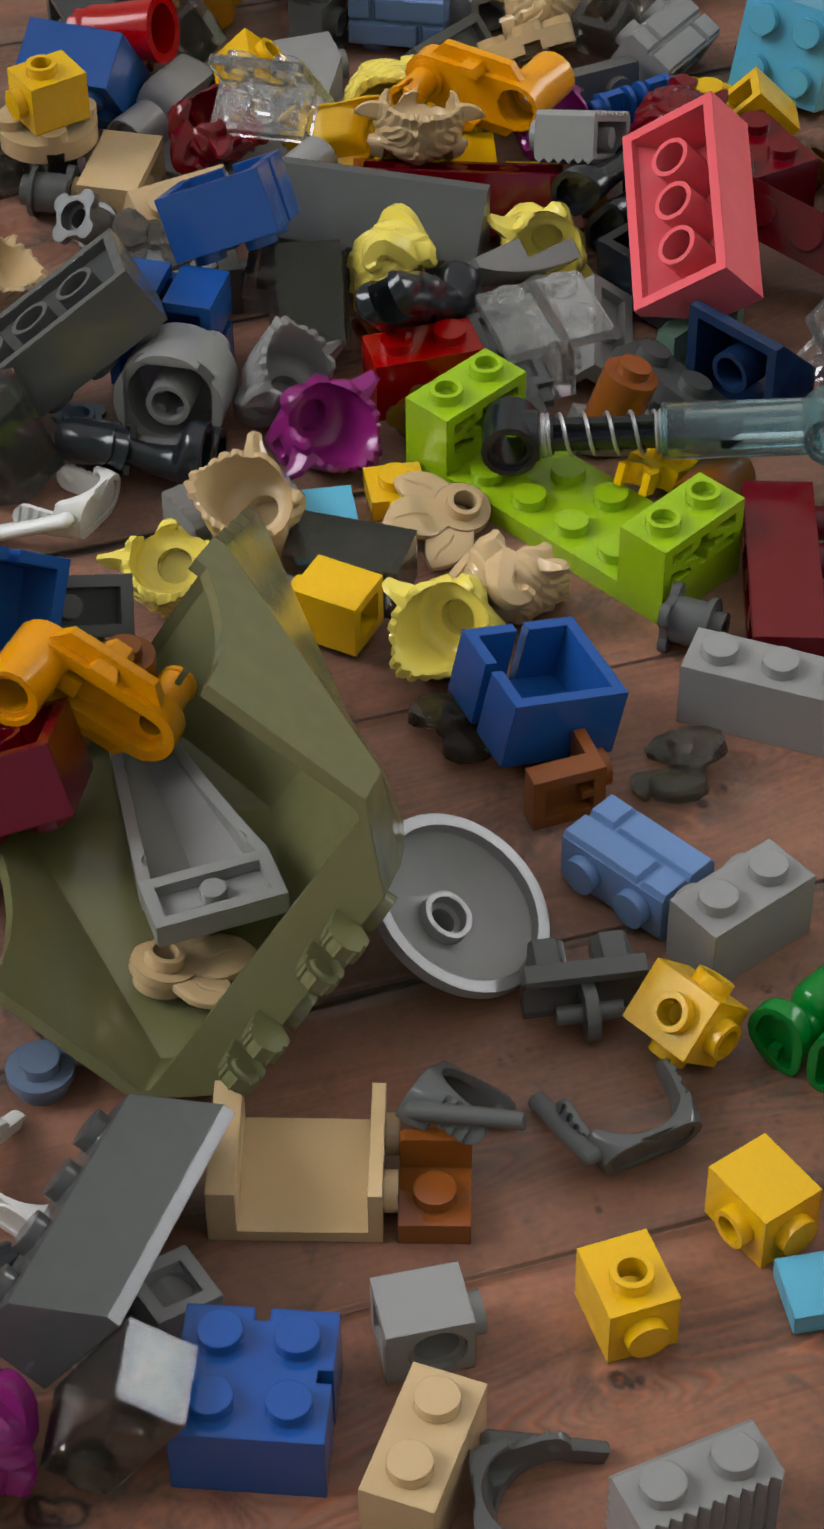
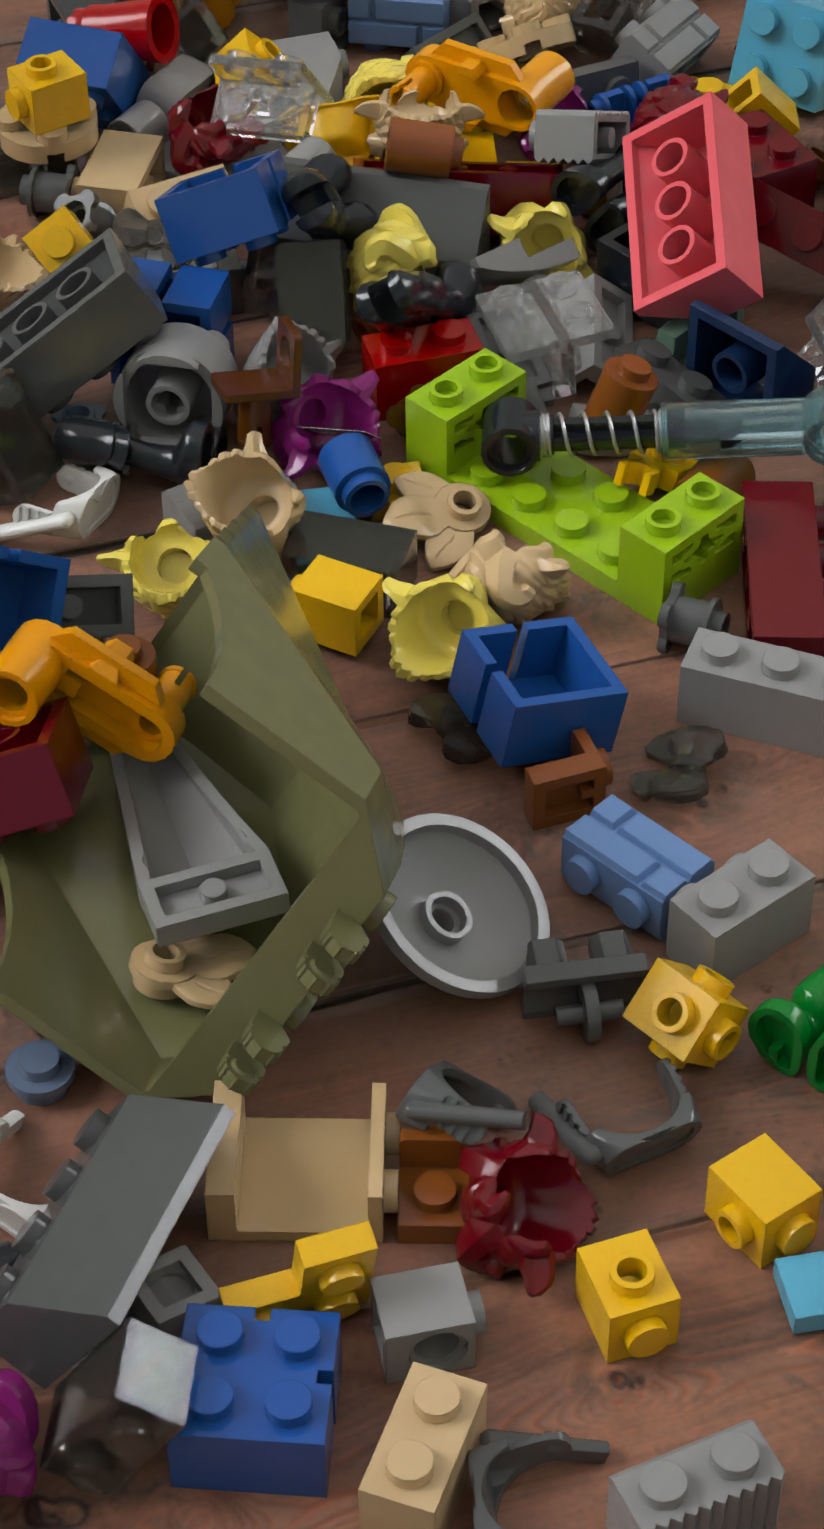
(57, 238): none -> yellow brick
(258, 388): none -> reddish brown bracket
(317, 198): none -> black piece
(326, 1276): none -> yellow plate
(335, 432): none -> sticker
(355, 474): none -> blue brick
(422, 148): none -> dark orange brick
(523, 1207): none -> dark red hair

